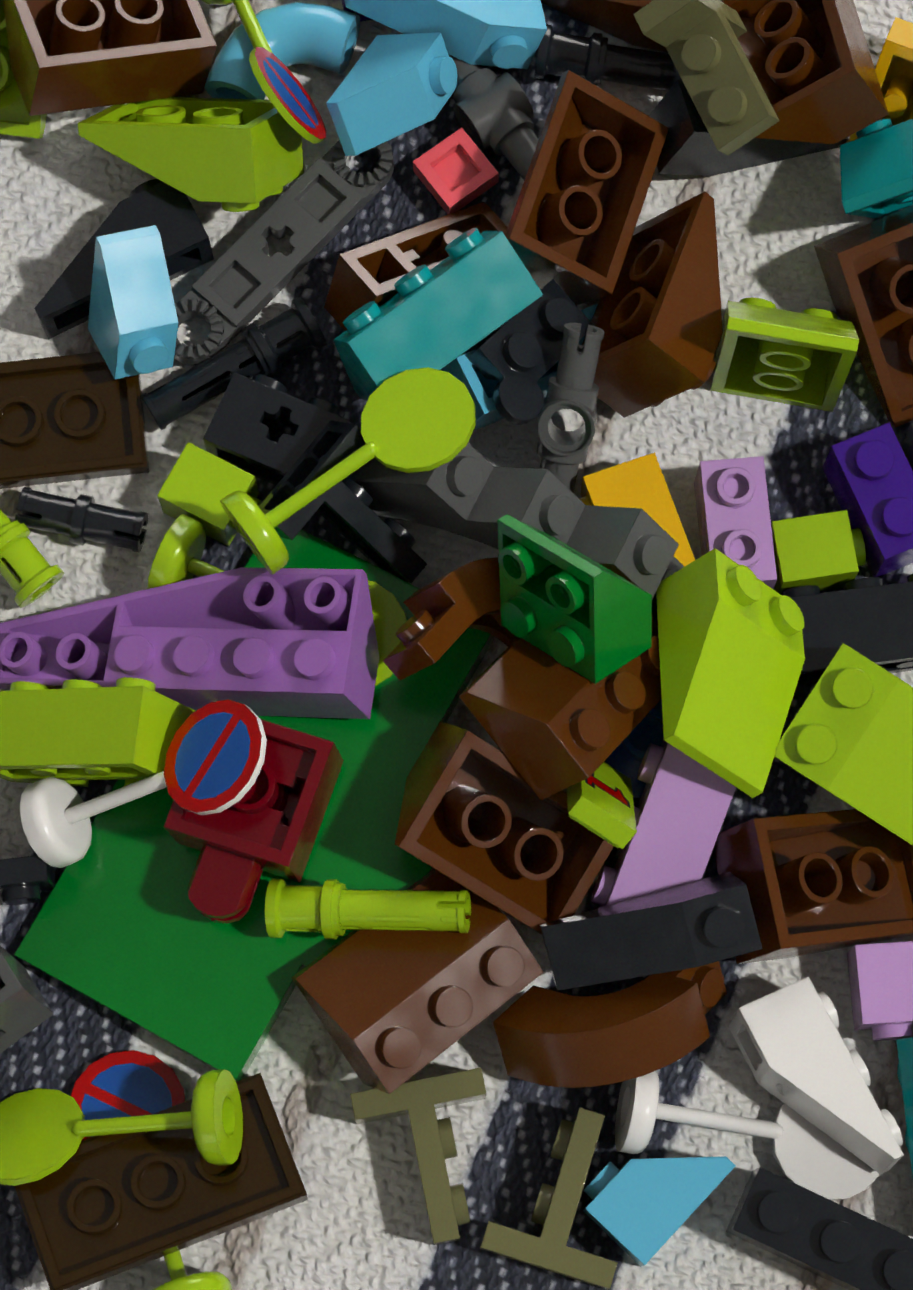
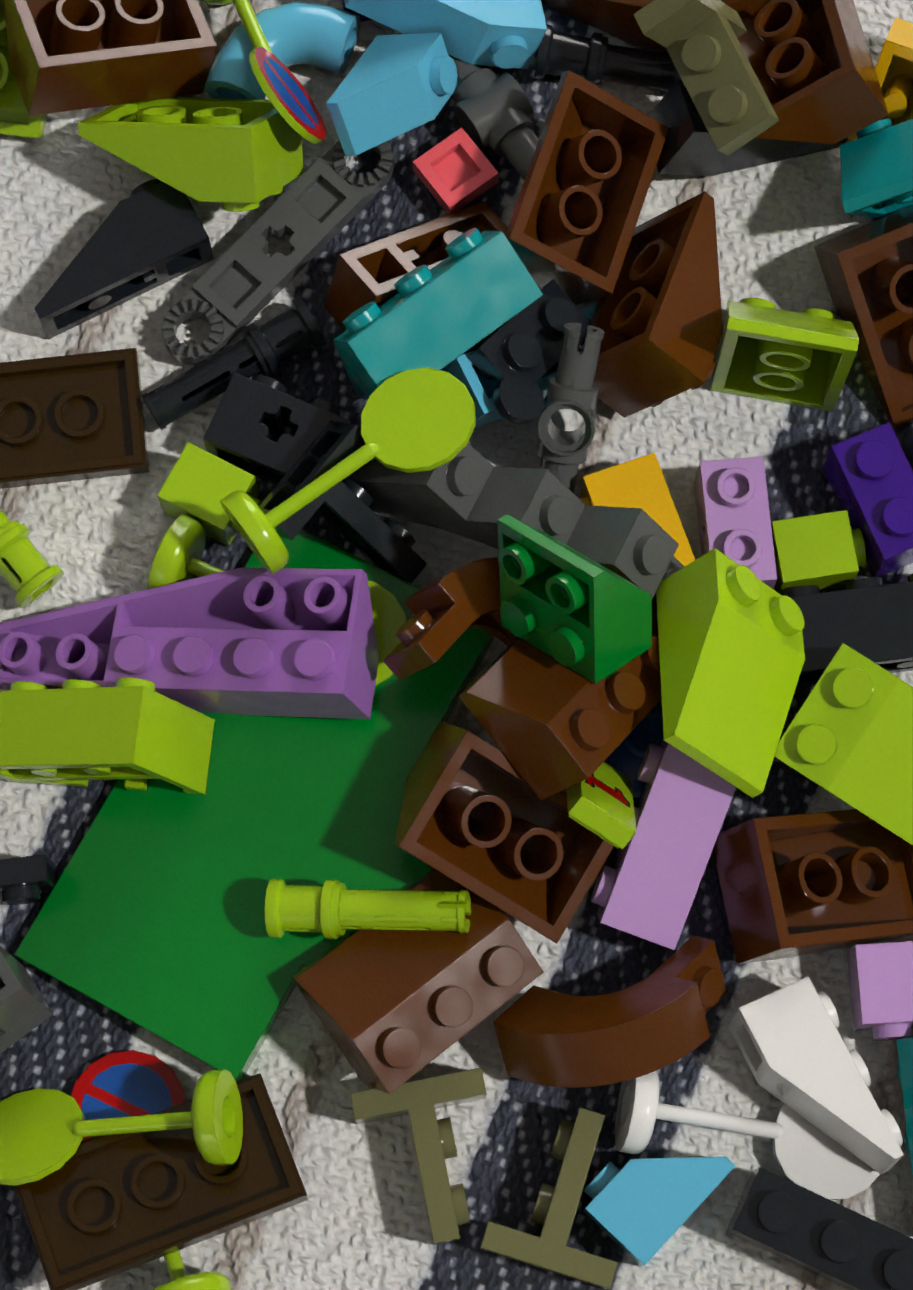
(82, 519): black pin -> none
(132, 303): medium azure slope -> none
(205, 772): piece -> none
(265, 830): dark red brick -> none
(653, 933): black slope -> none

